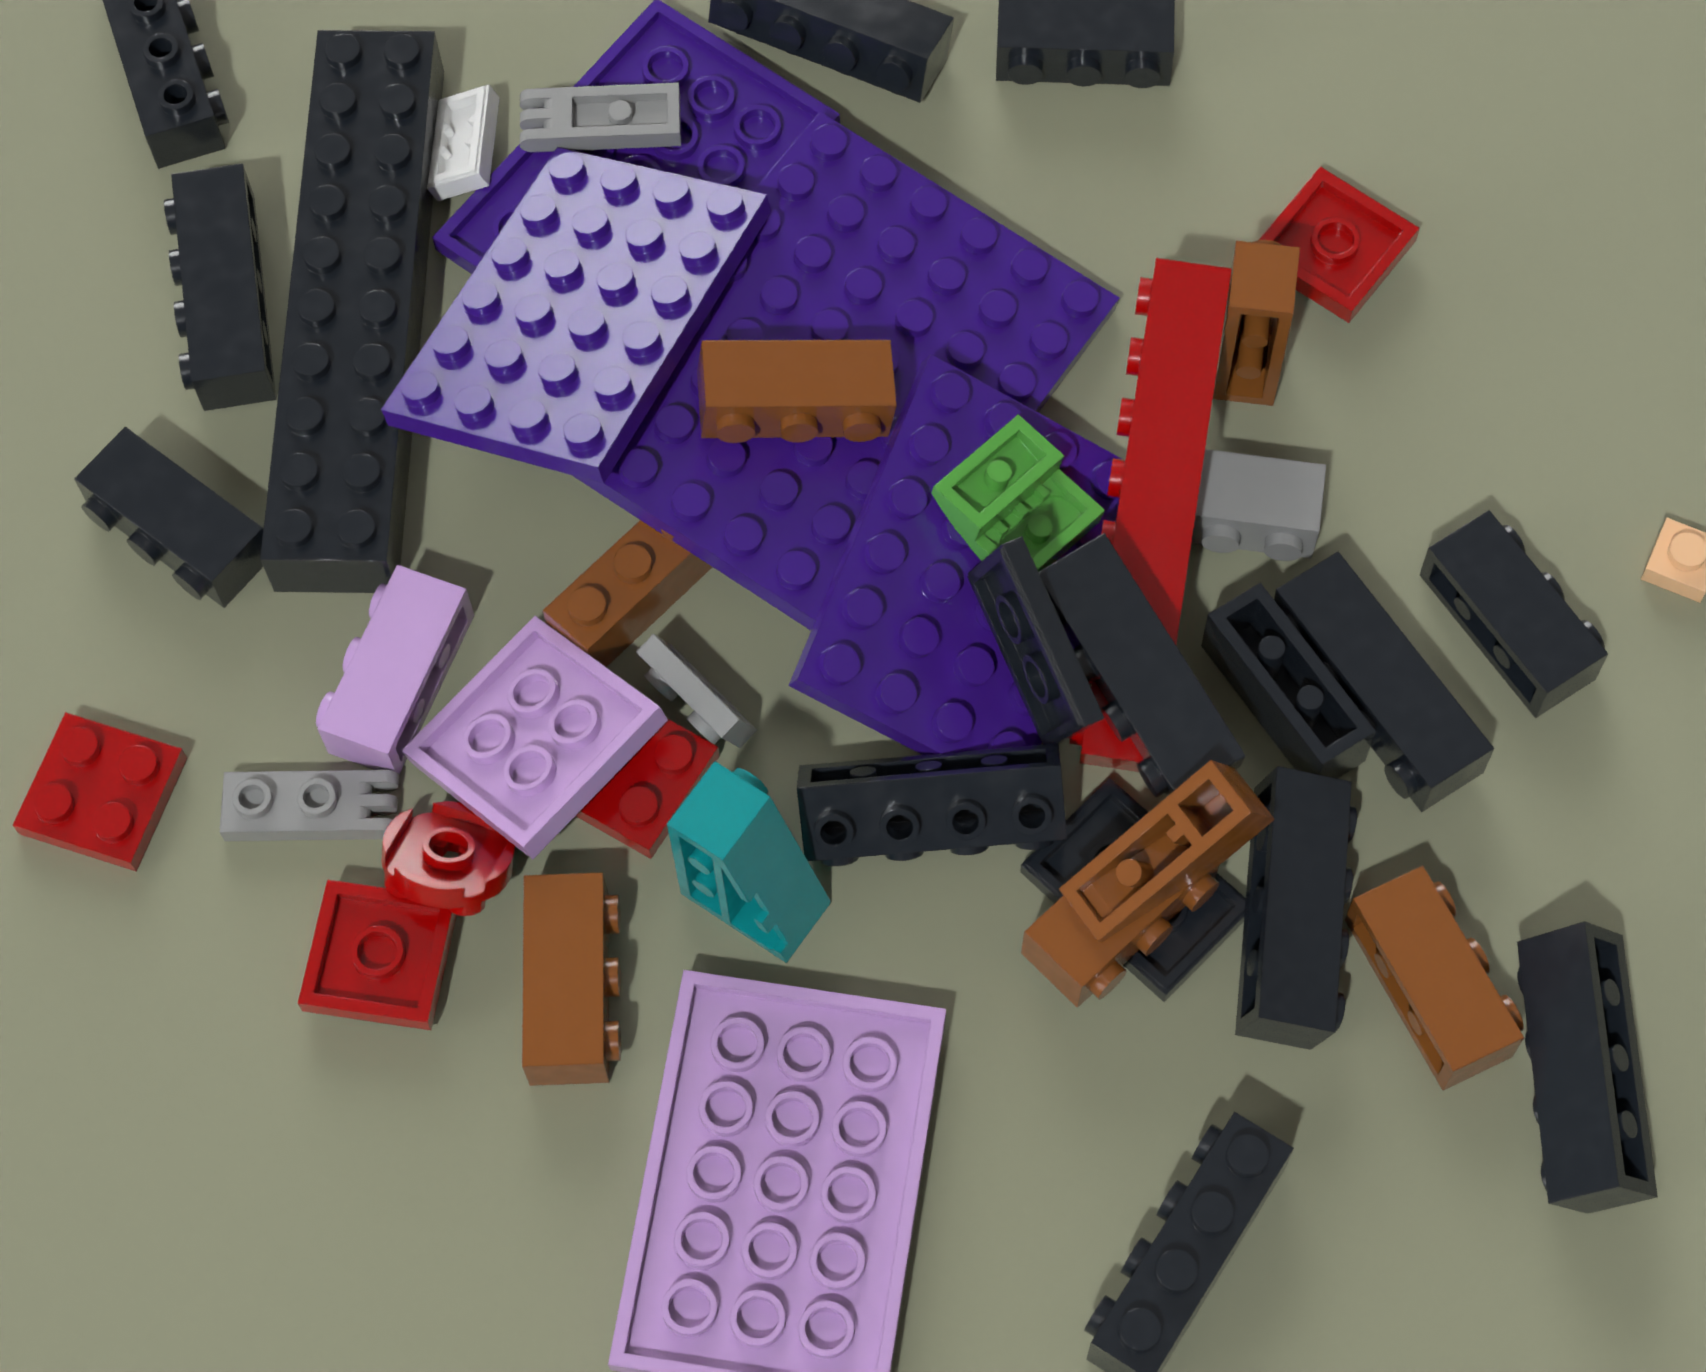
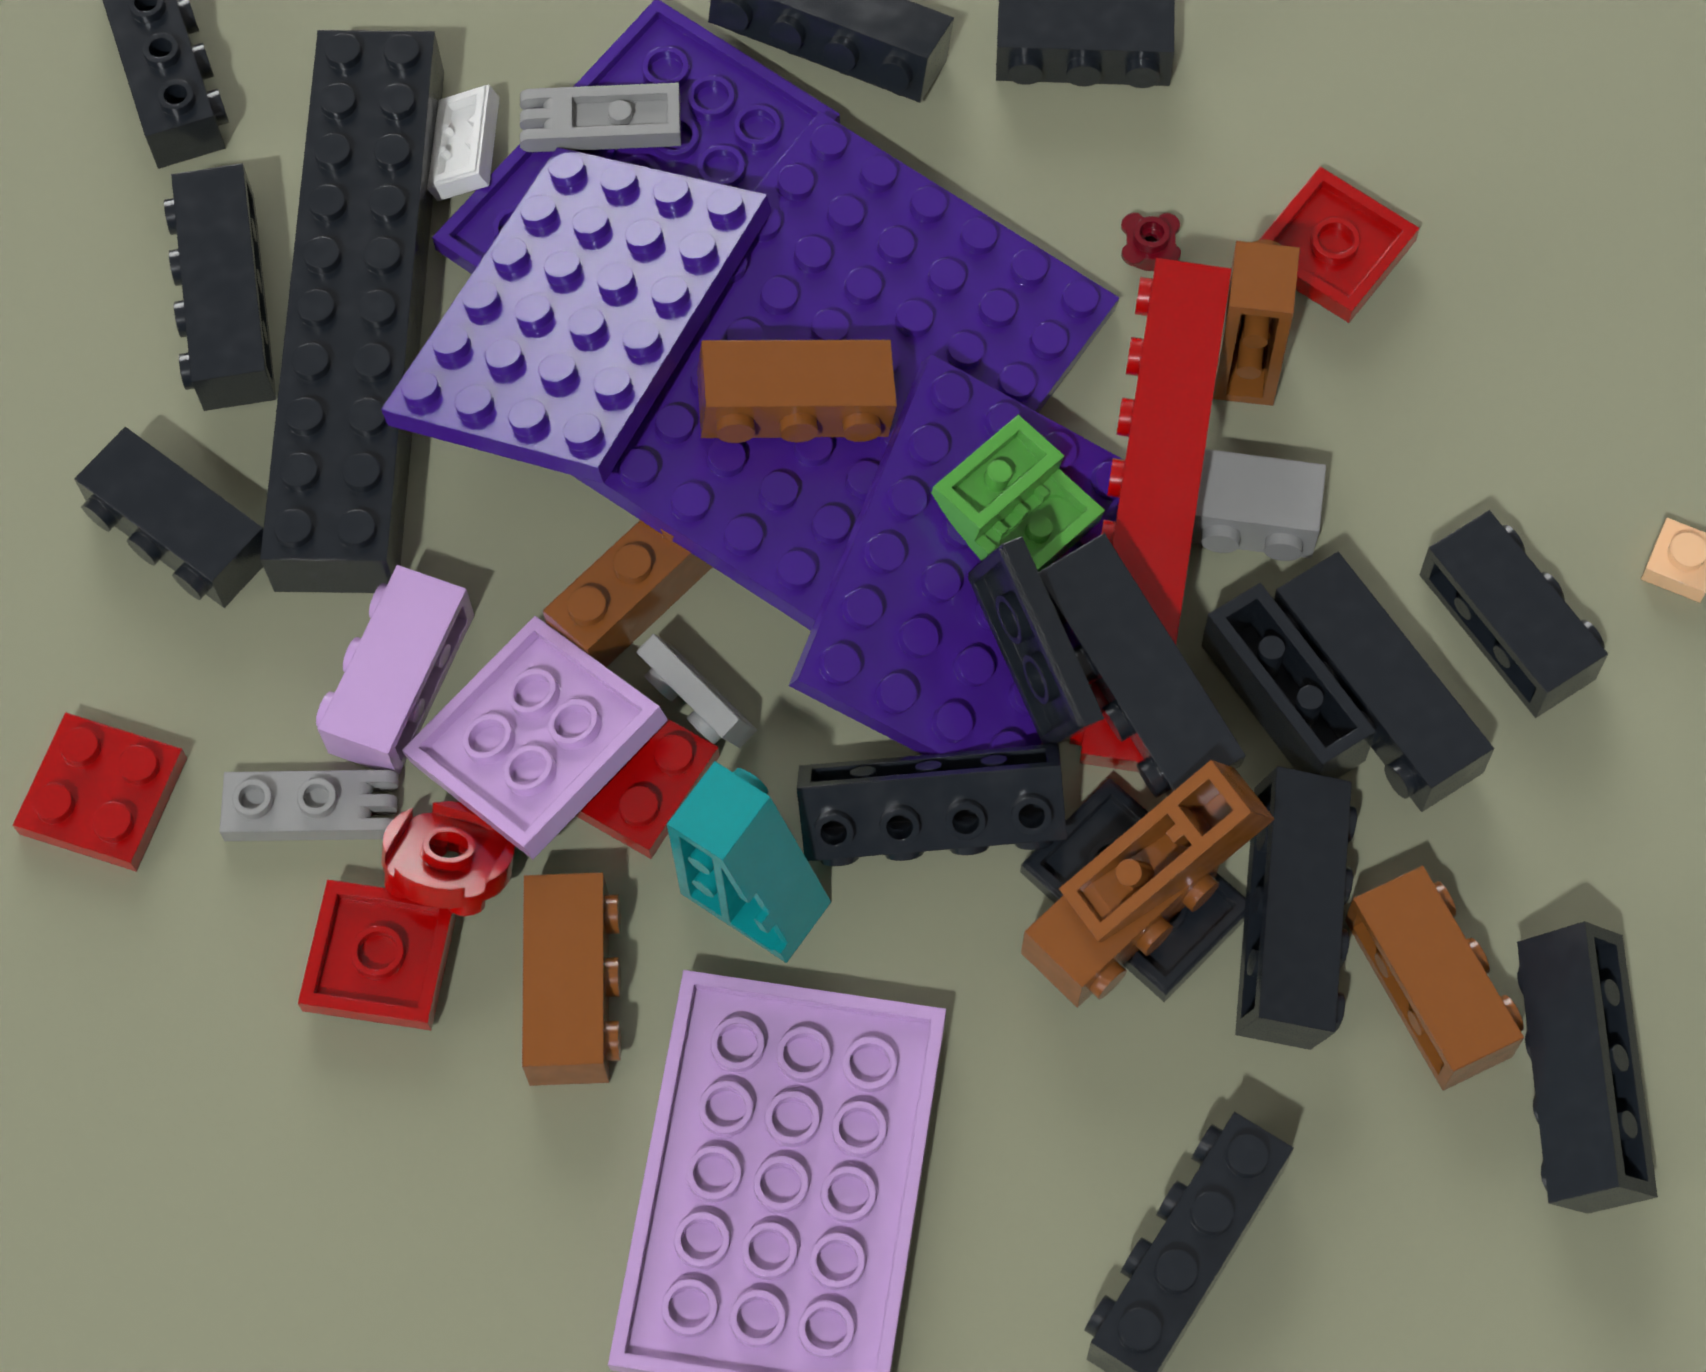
(1143, 253): none -> dark red plate

